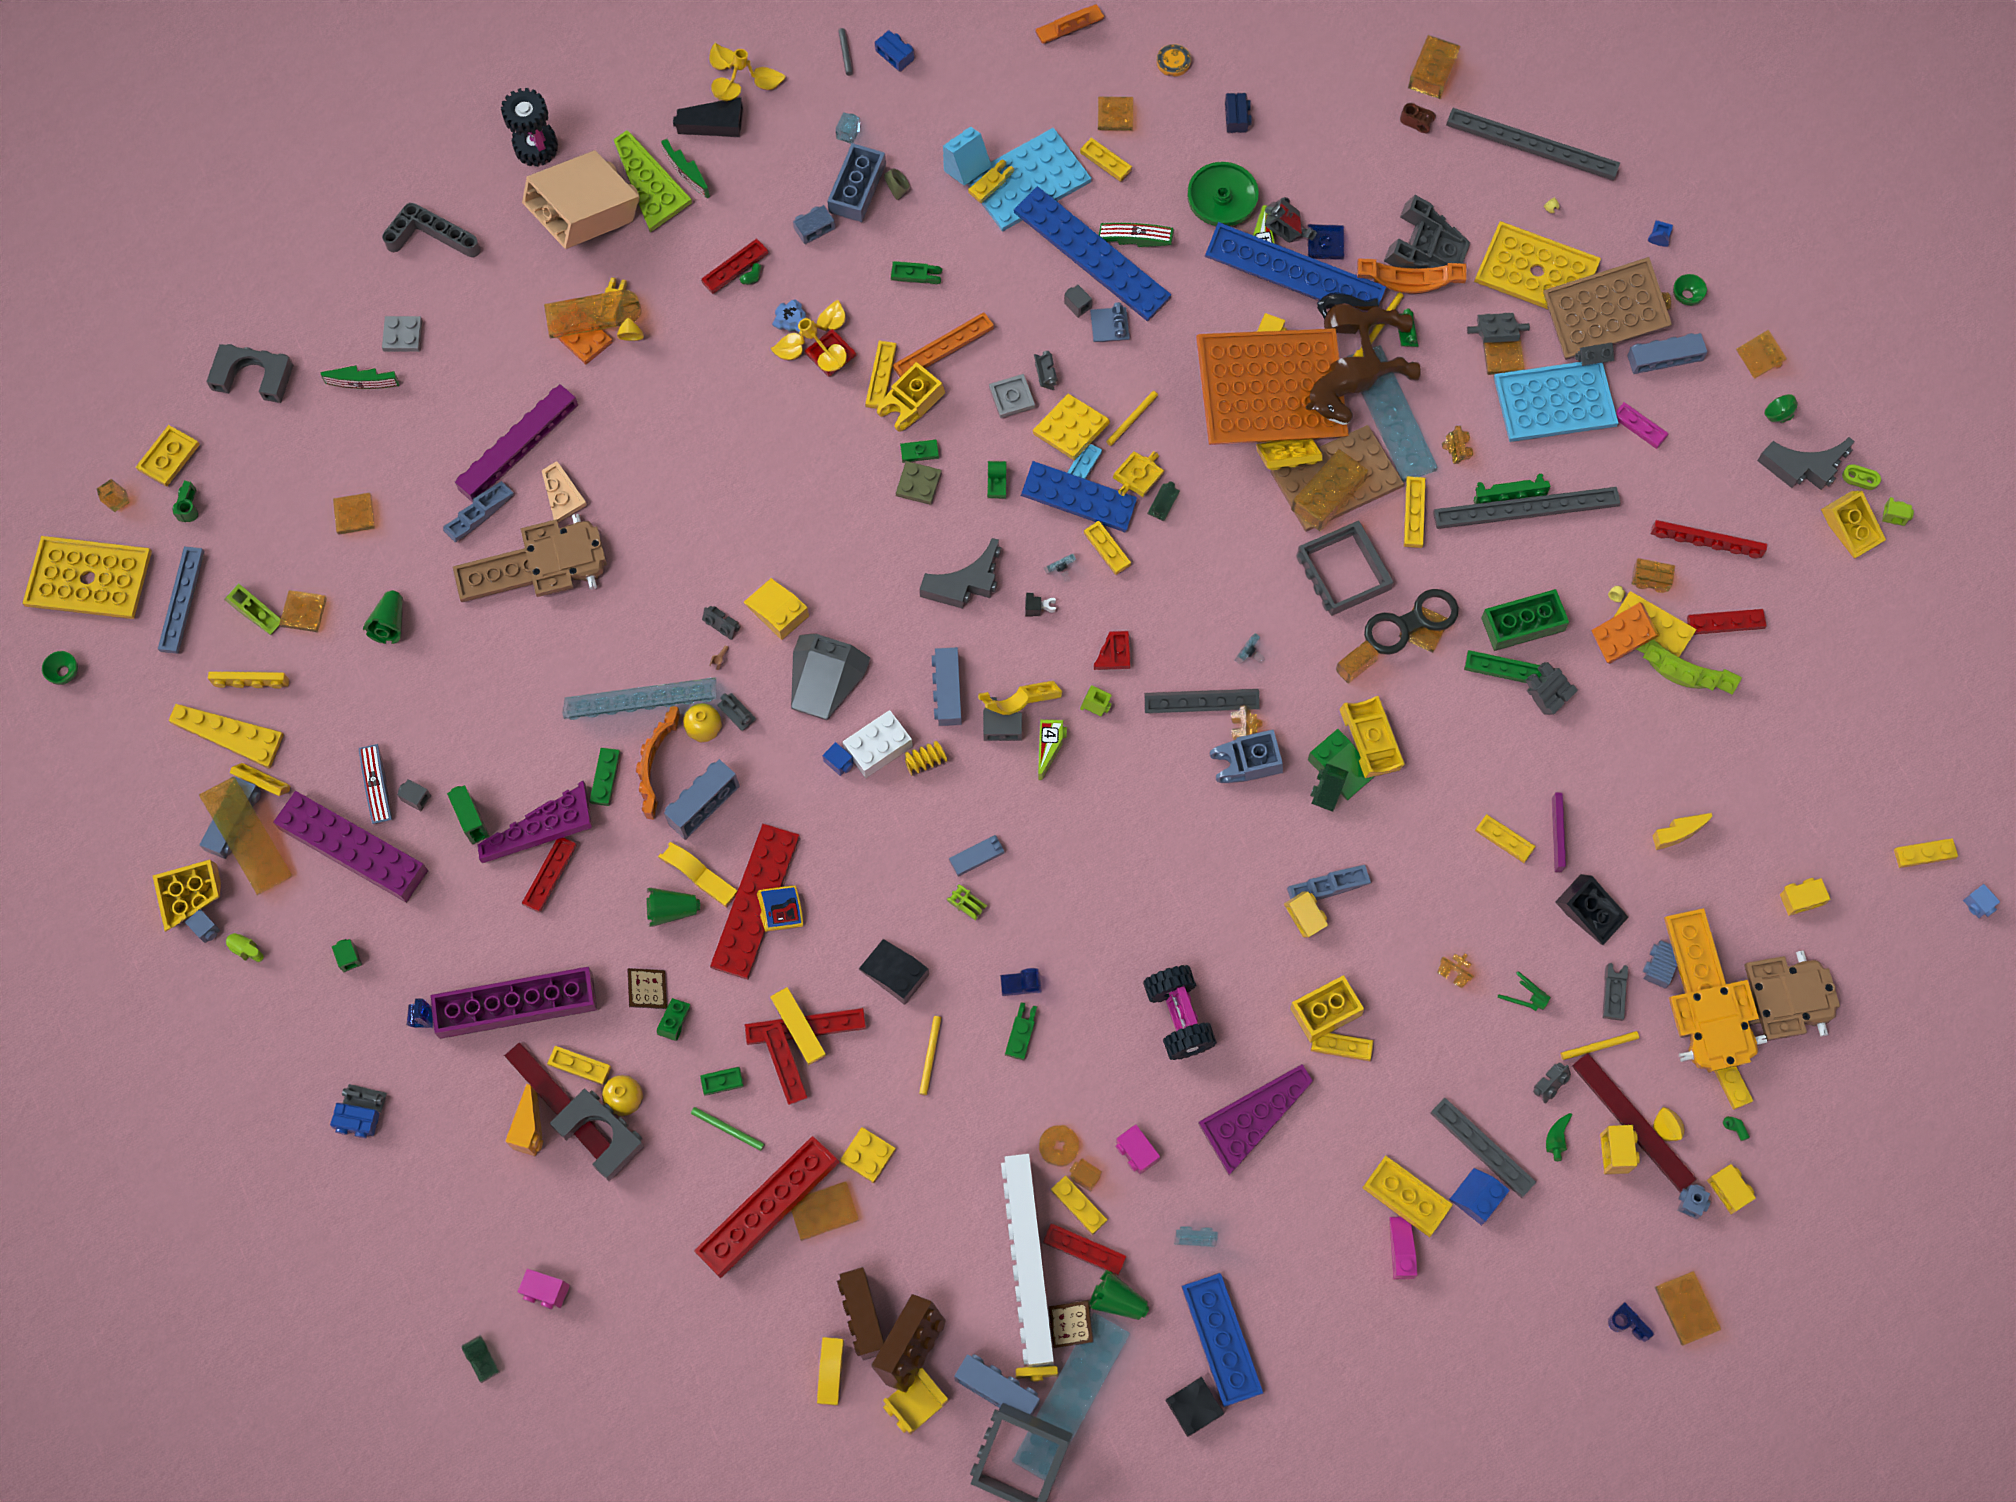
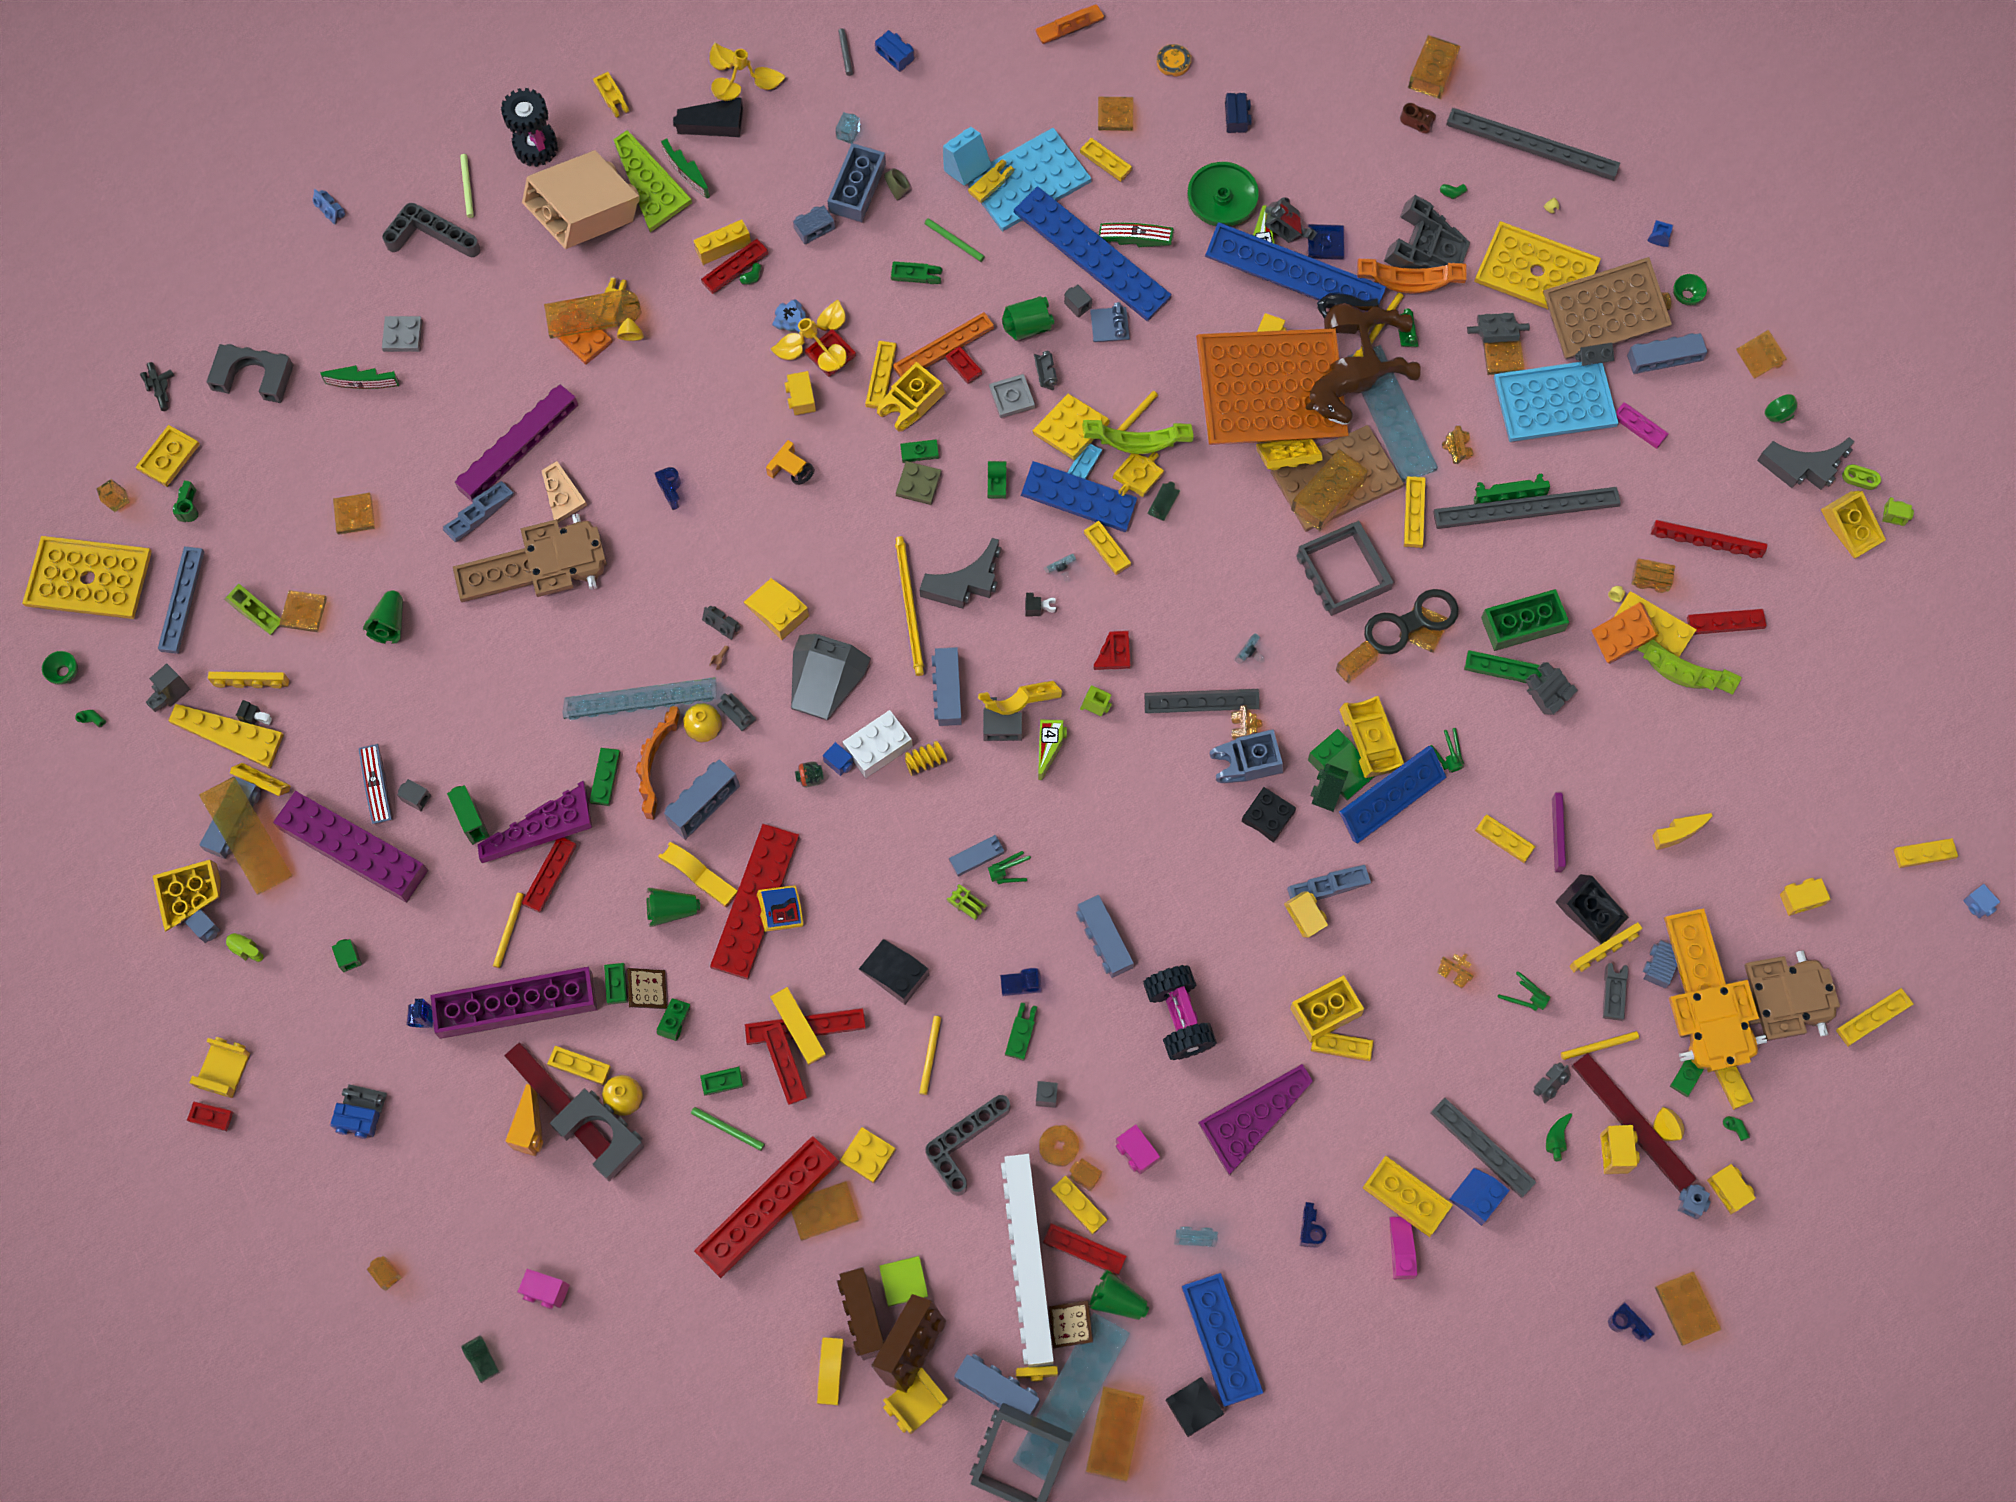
(90, 716): none -> green arm
(158, 383): none -> pearl dark grey piece
(167, 687): none -> dark grey hinge
(210, 1116): none -> red plate
(222, 1068): none -> yellow panel
(250, 714): none -> pearl dark grey piece
(324, 202): none -> medium blue hinge
(383, 1272): none -> clear yellow brick
(467, 187): none -> yellowish green bar
(508, 930): none -> yellow bar
(610, 92): none -> yellow hinge
(615, 983): none -> green plate
(669, 487): none -> clear blue plate
(722, 242): none -> yellow brick
(788, 461): none -> light orange piece
(801, 393): none -> yellow brick
(809, 774): none -> clear green head
(902, 1280): none -> lime tile
(909, 606): none -> yellow piece
(954, 240): none -> bright green bar
(962, 1138): none -> dark grey beam
(963, 364): none -> red plate
(997, 870): none -> green plant
(1027, 318): none -> green cylinder
(1046, 1094): none -> dark grey brick
(1105, 936): none -> sand blue brick
(1114, 1434): none -> clear yellow brick
(1138, 441): none -> lime piece
(1268, 814): none -> black brick
(1309, 1215): none -> clear blue plate
(1392, 794): none -> blue plate
(1452, 192): none -> green arm
(1454, 761): none -> green plant
(1599, 952): none -> yellow plate
(1686, 1078): none -> green plate
(1874, 1017): none -> yellow plate

